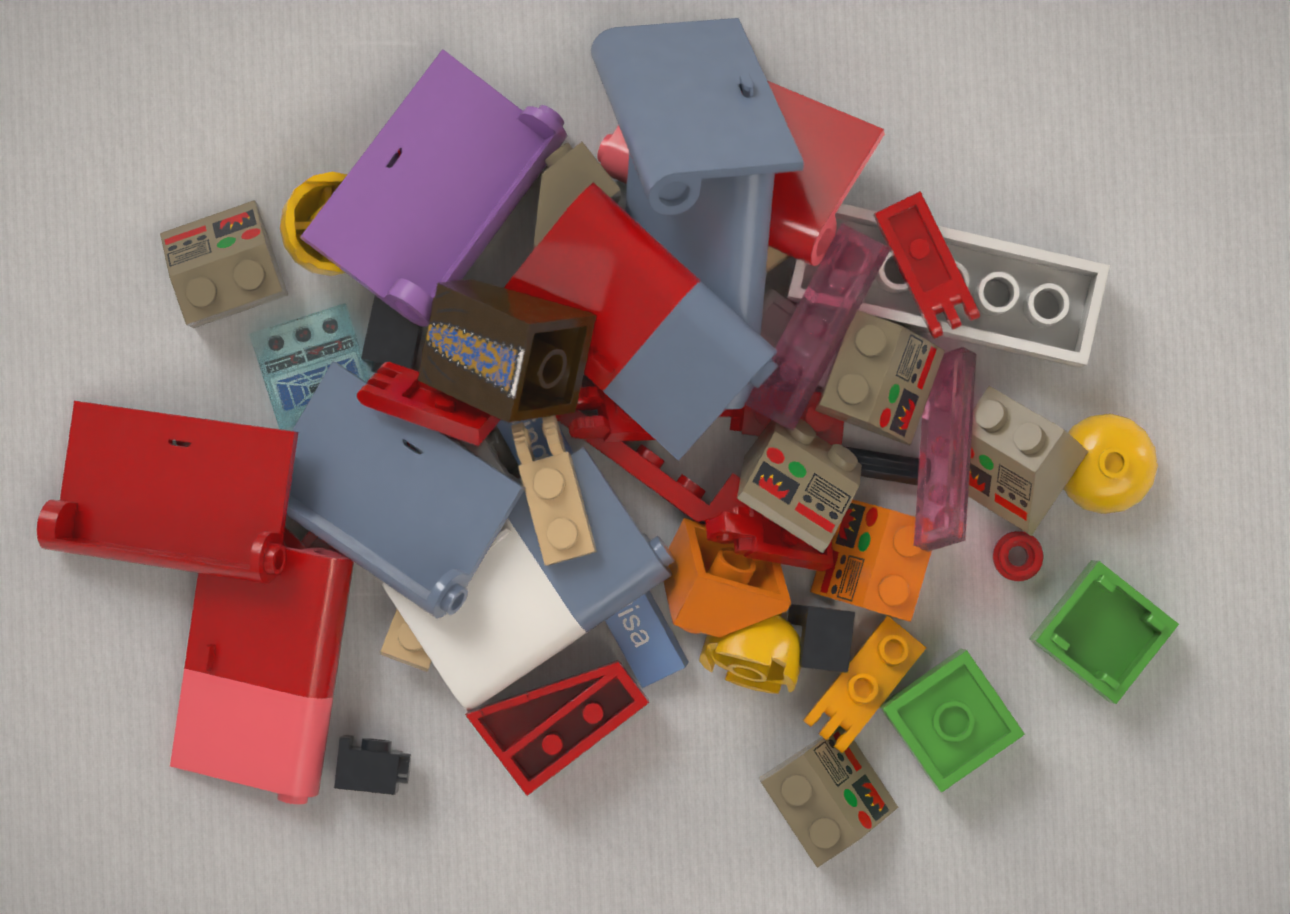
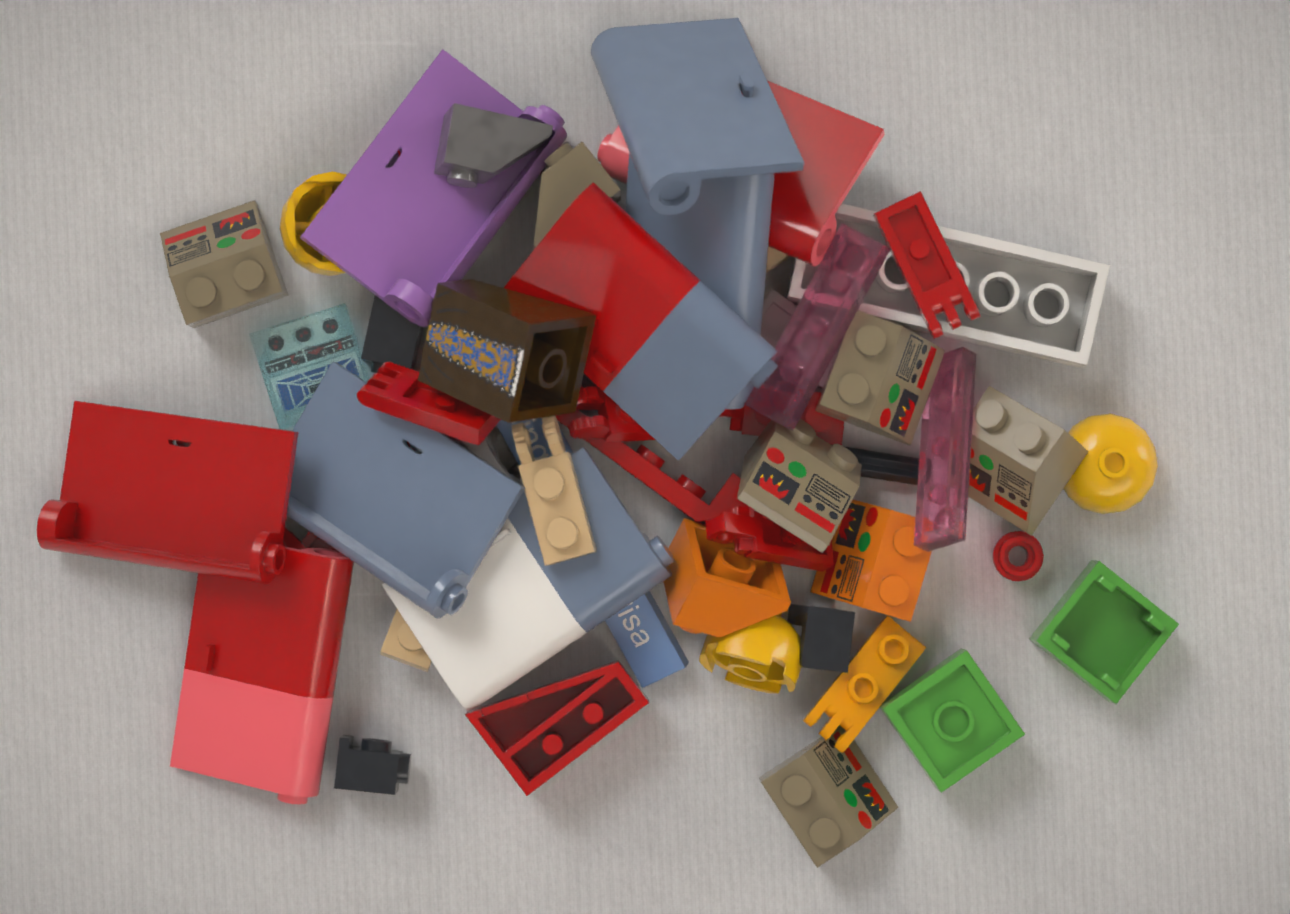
(484, 143): none -> flat silver slope

